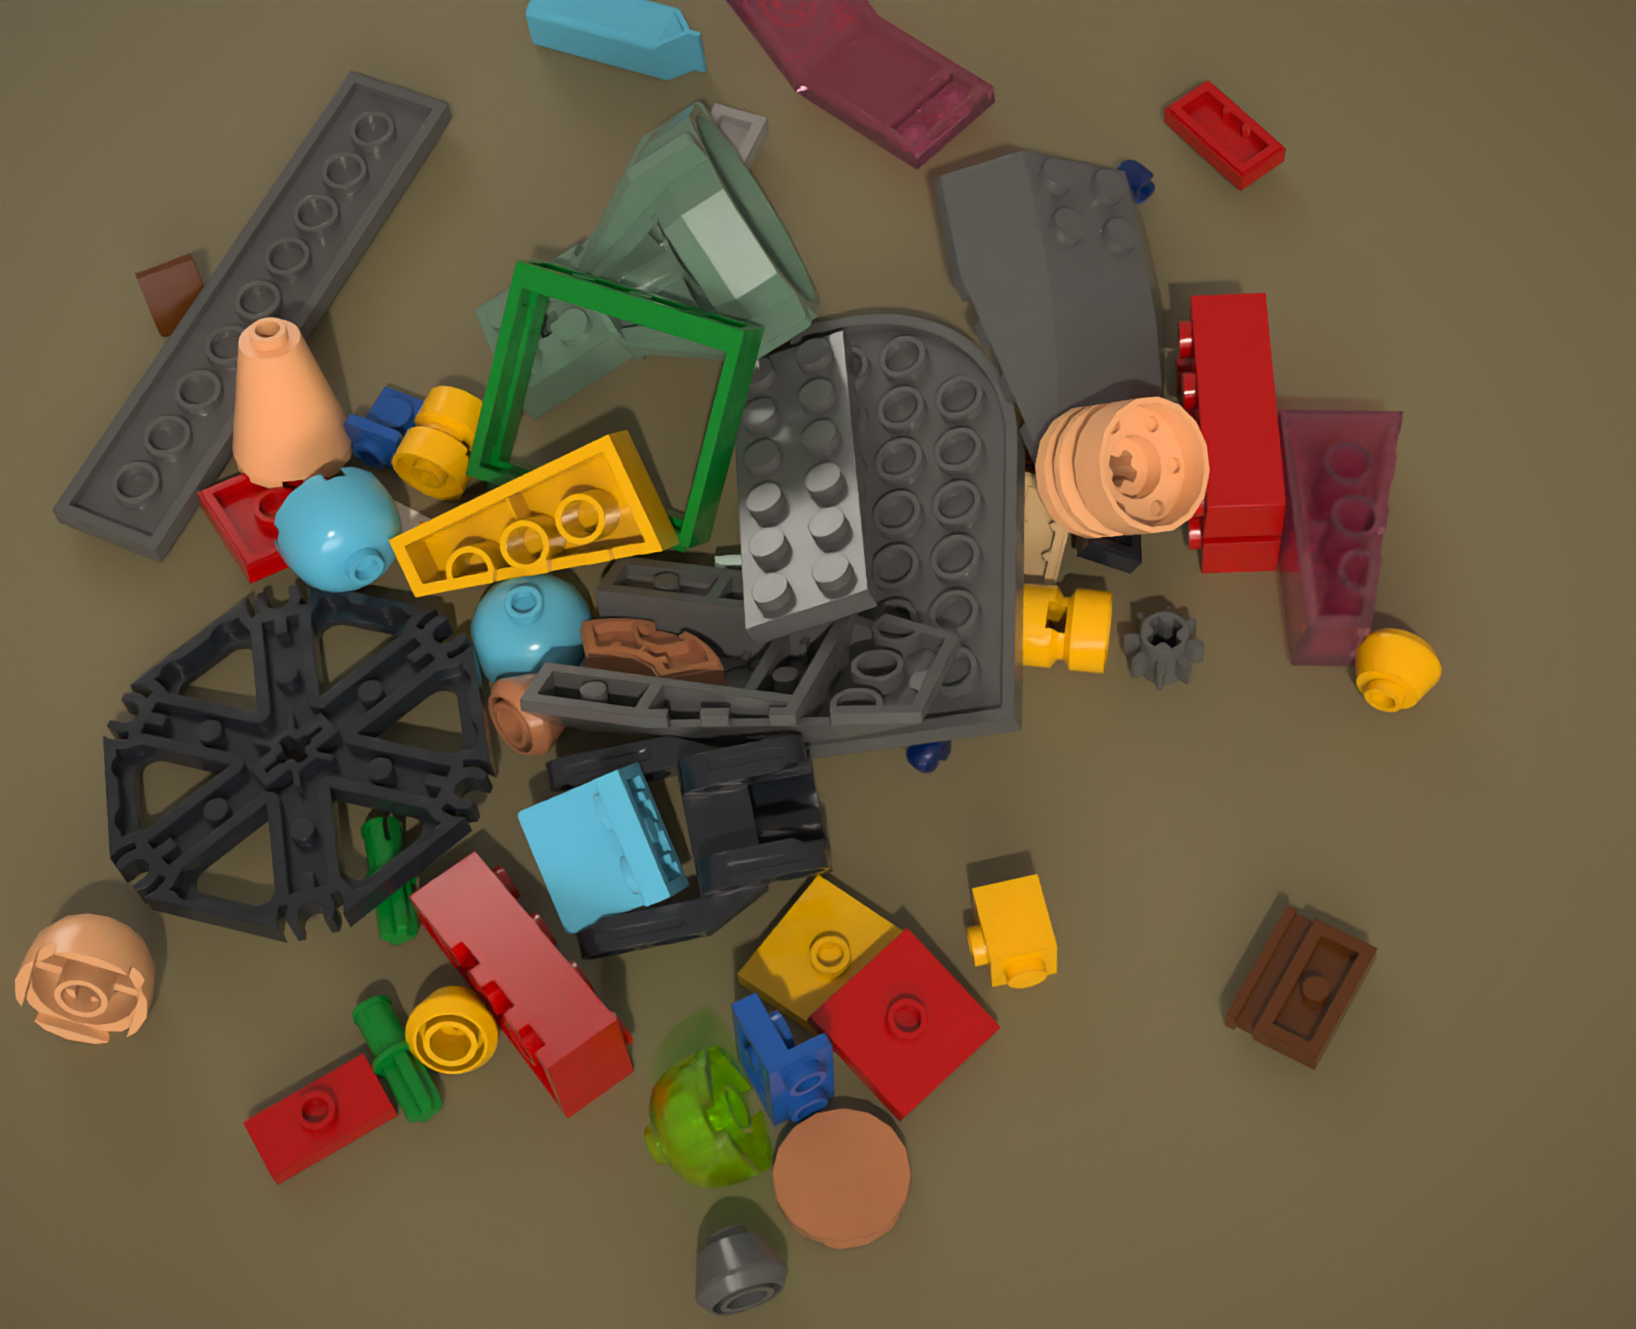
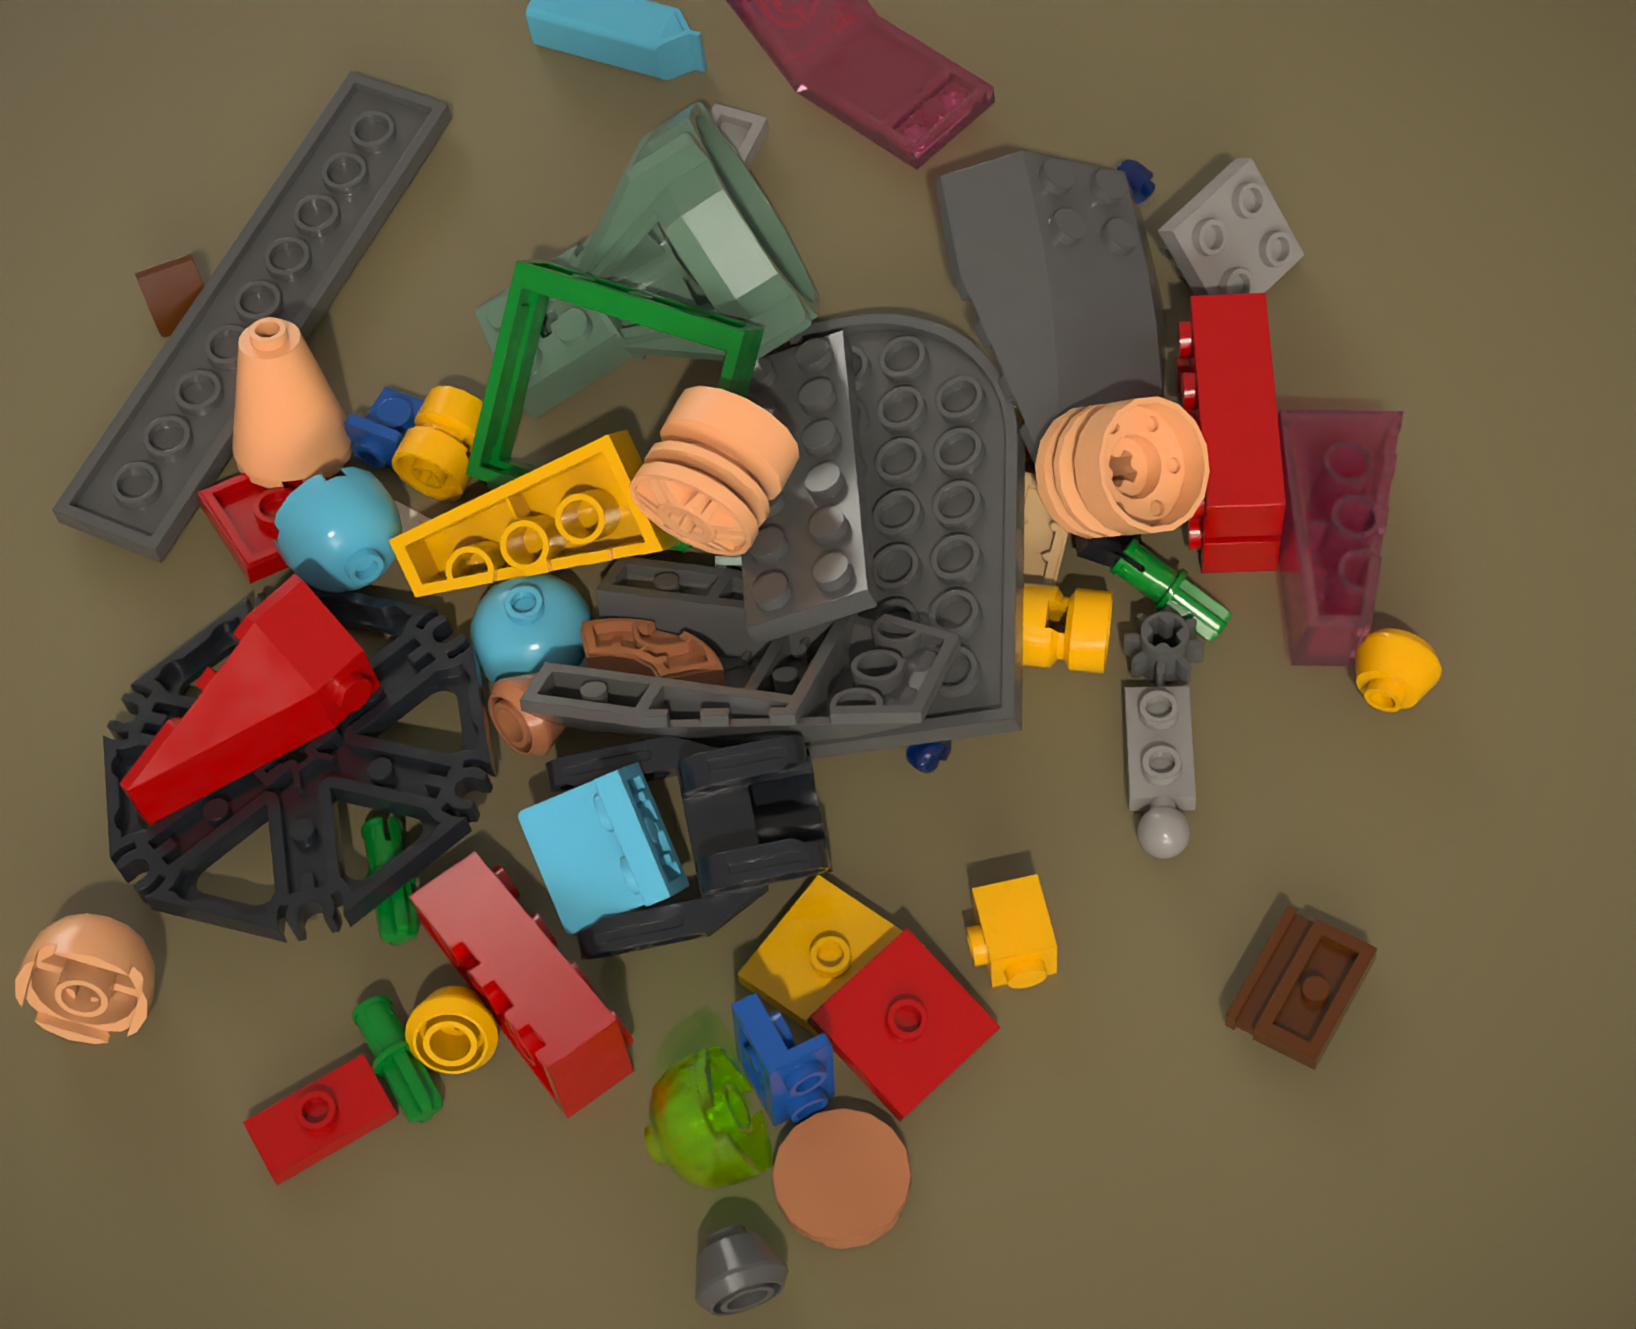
(275, 692): none -> red wedge
(715, 470): none -> light nougat wheel
(1160, 766): none -> light grey plate
(1172, 589): none -> green axle
(1224, 135): red plate -> none
(1231, 235): none -> light grey plate

